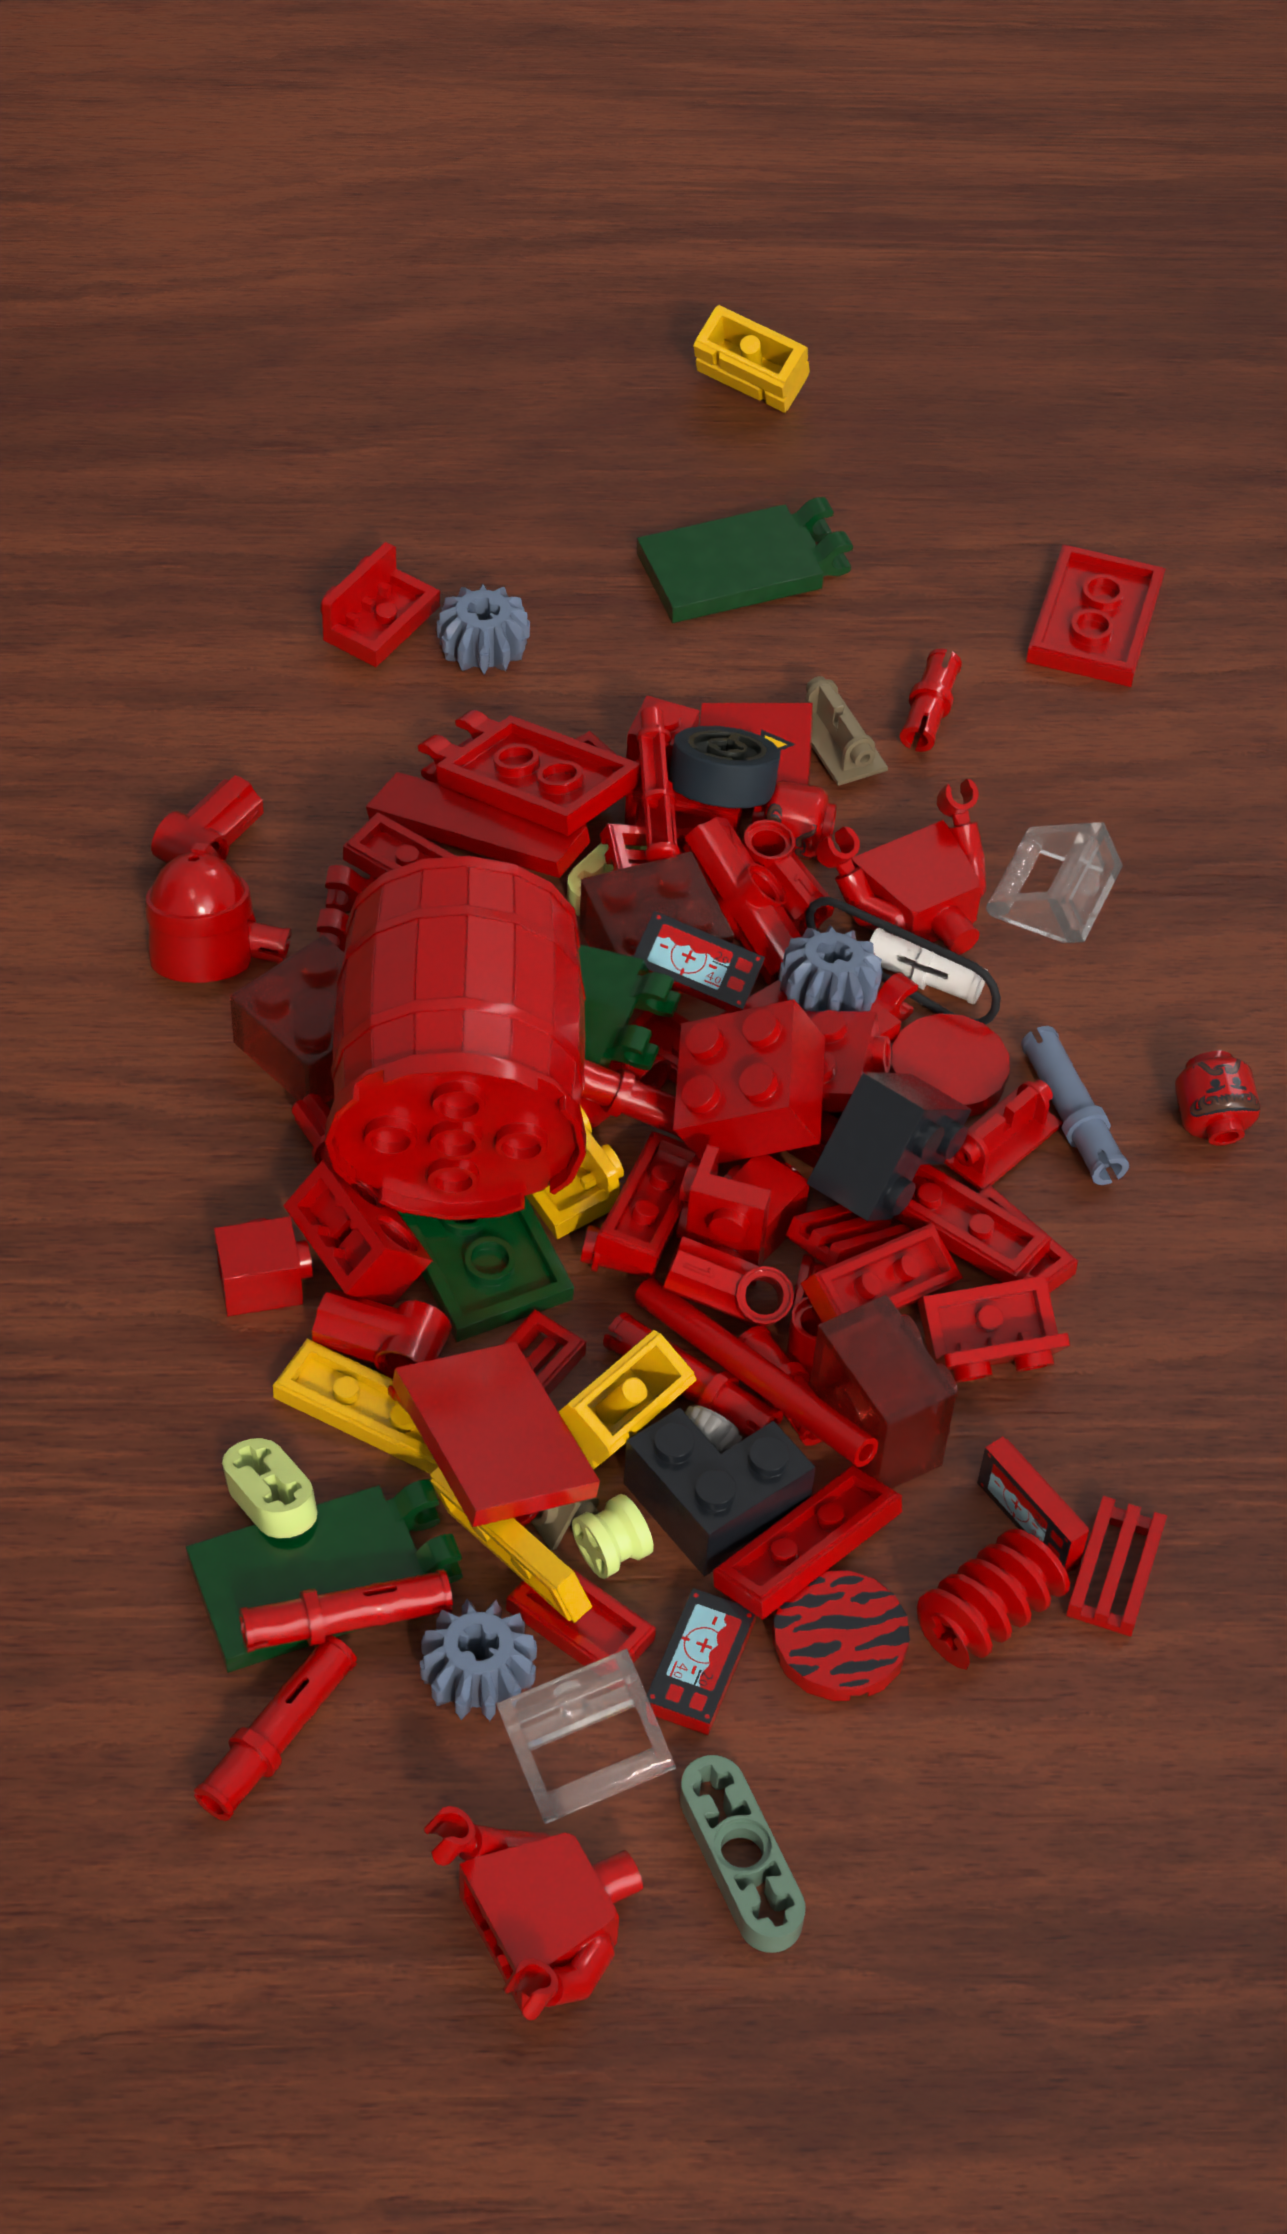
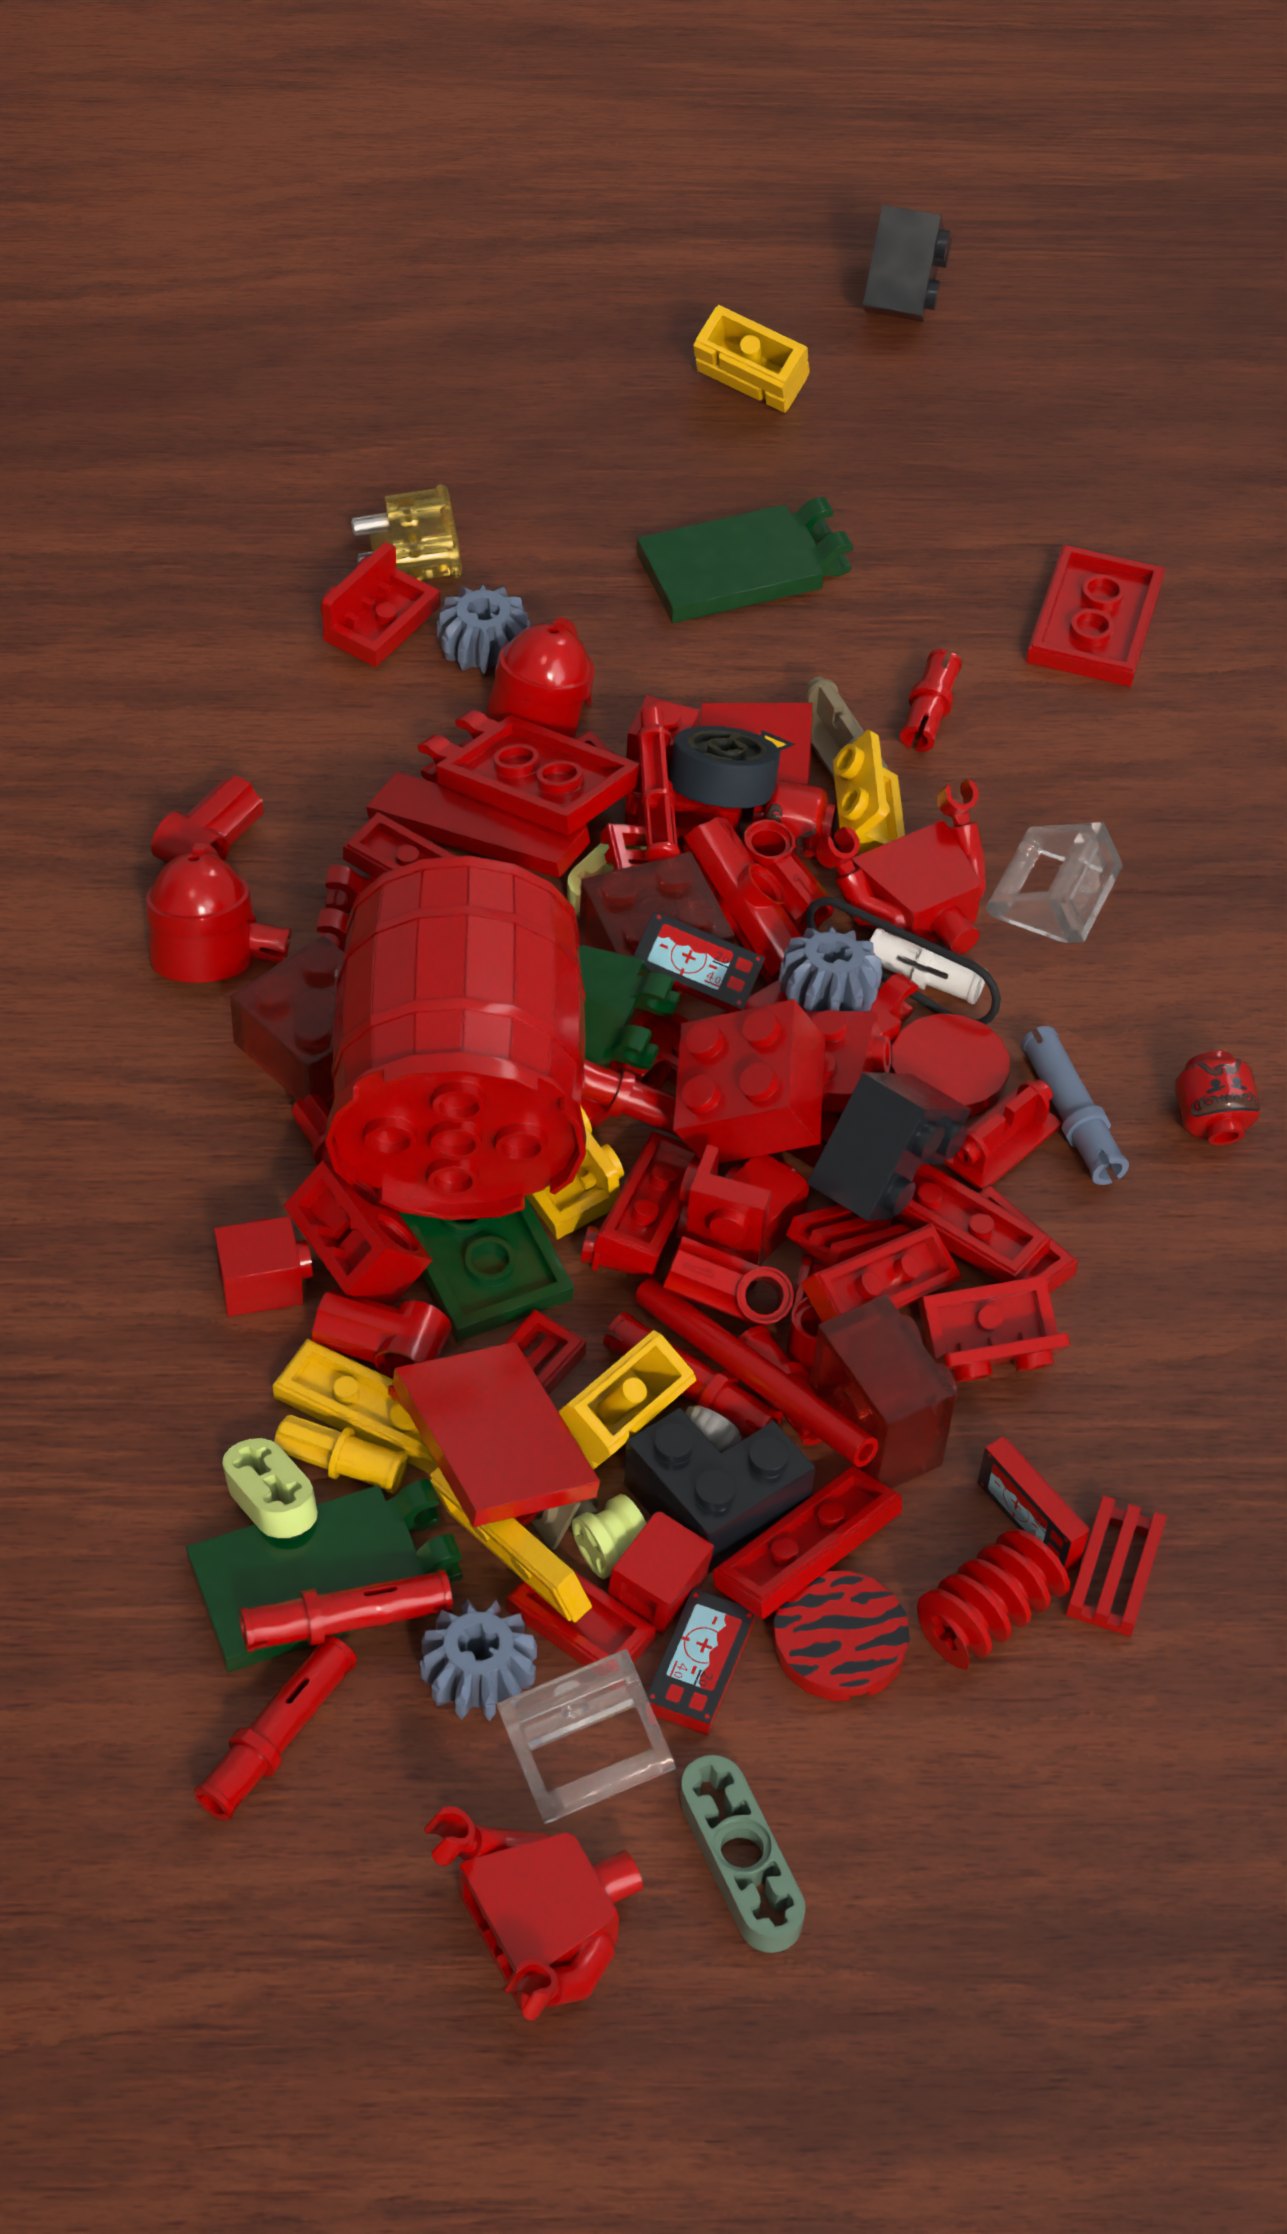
(342, 1453): none -> yellow axle
(421, 530): none -> clear yellow piece
(543, 678): none -> red helmet
(660, 1571): none -> red panel
(867, 793): none -> yellow bracket
(906, 263): none -> black brick

